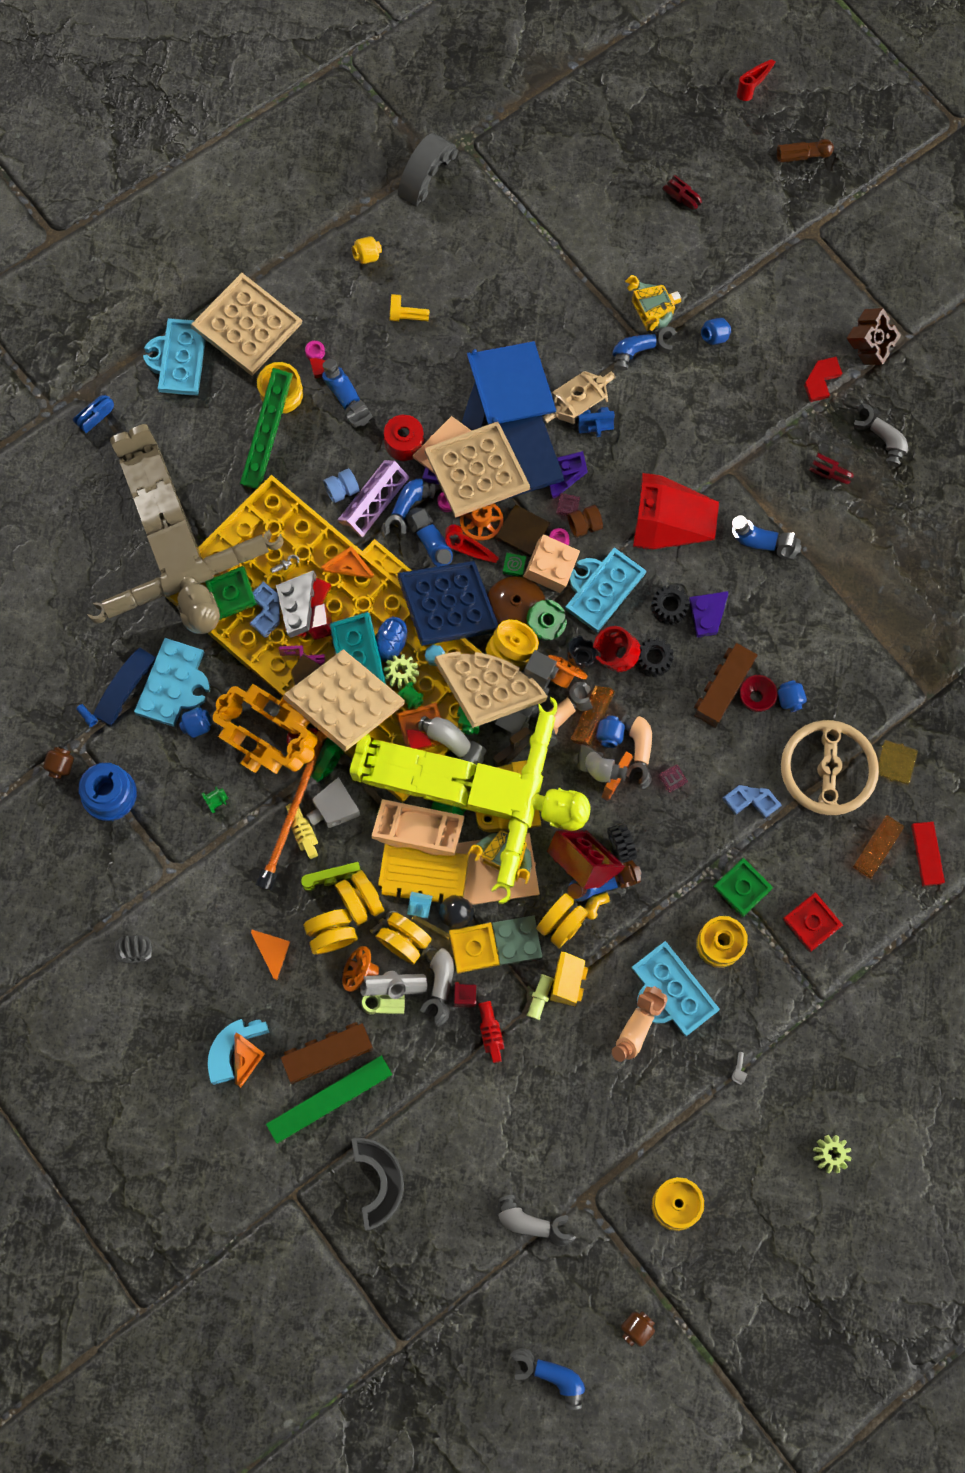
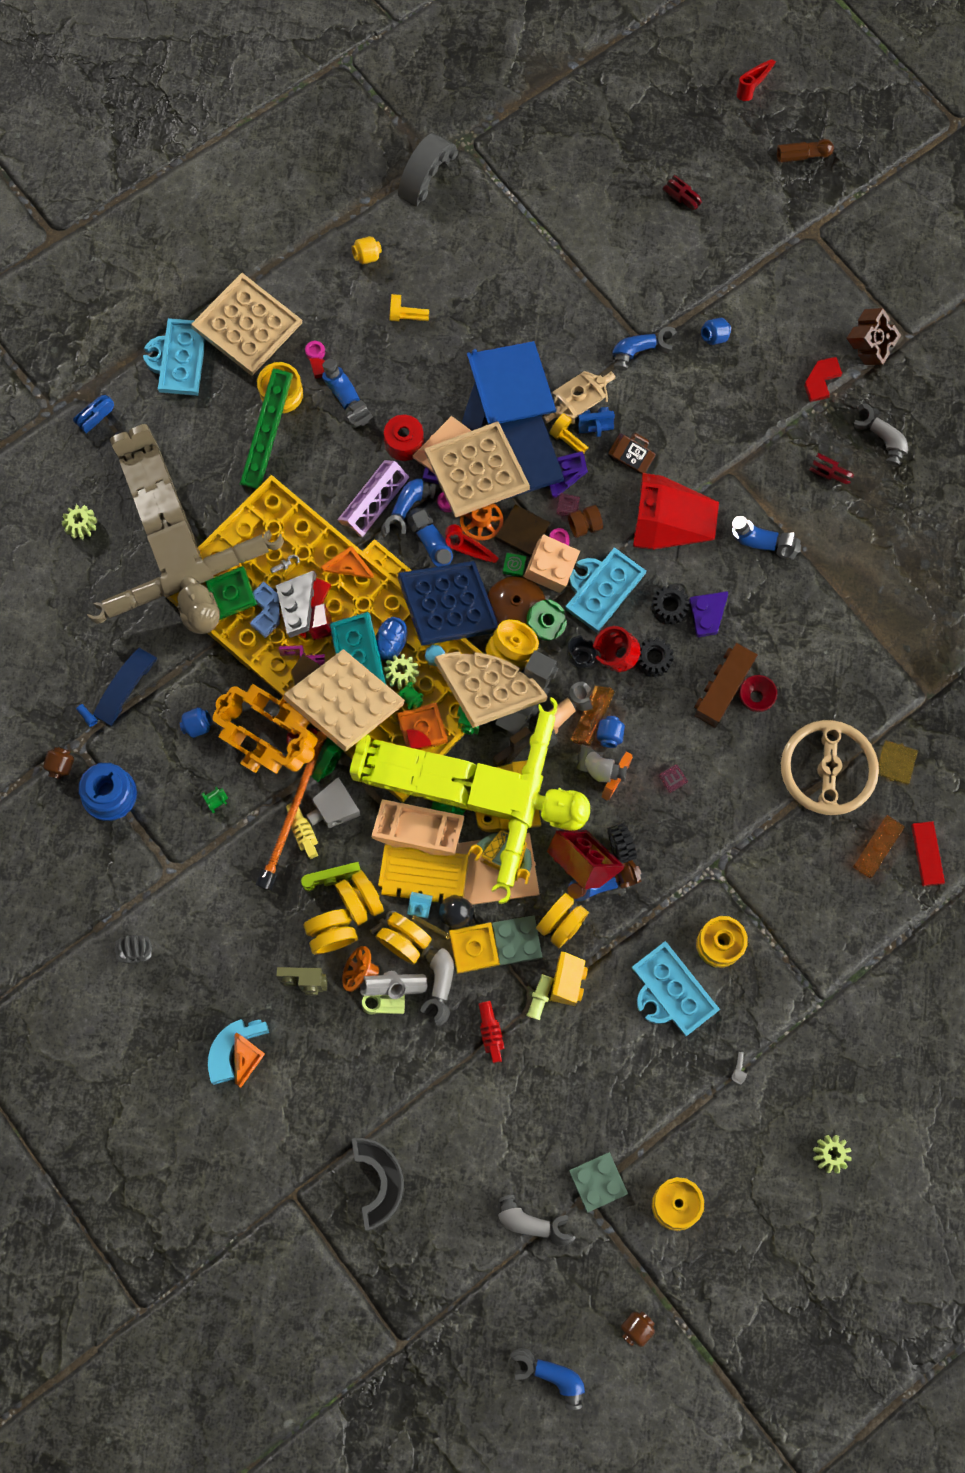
(77, 515): none -> yellowish green gear
(172, 683): medium azure plate -> none
(273, 951): orange tile -> none
(308, 979): none -> olive plate
(326, 1053): reddish brown brick -> none
(329, 1099): green tile -> none
(342, 485): medium blue wheel -> none
(453, 738): light grey piece -> none
(465, 995): dark red panel -> none
(559, 430): none -> yellow piece
(566, 674): orange wheel -> none
(593, 904): yellow arm -> none
(598, 1182): none -> sand green plate
(632, 453): none -> piece
(634, 1033): piece -> none
(642, 736): light nougat piece -> none
(653, 303): torso -> none
(742, 887): green plate -> none
(760, 798): medium blue tile -> none
(791, 696): blue head -> none
(812, 922): red plate -> none

